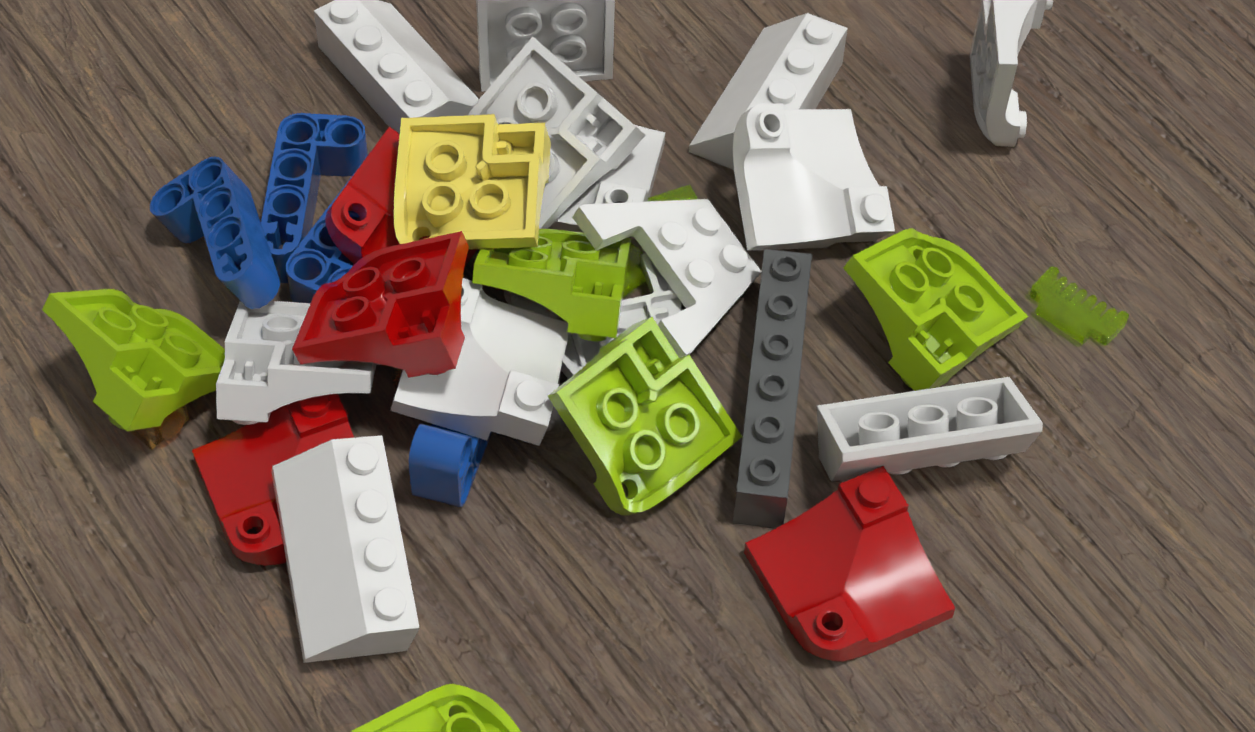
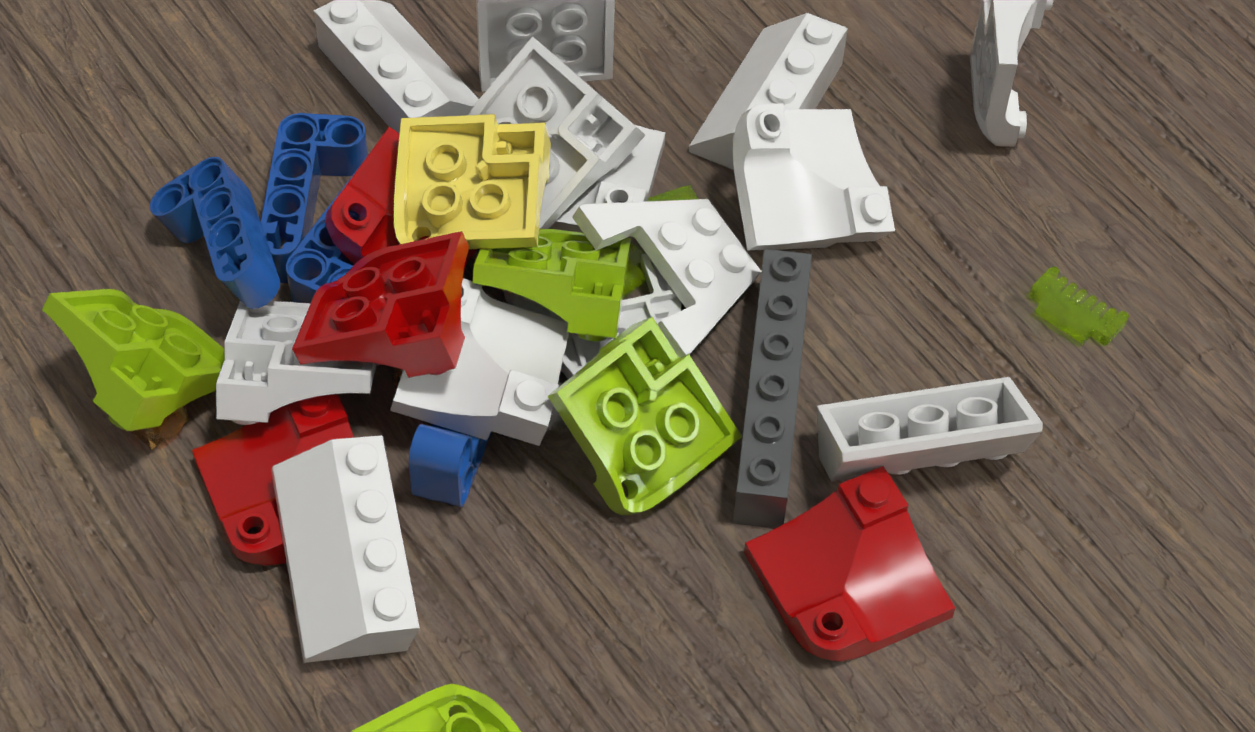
(932, 305): lime slope -> none

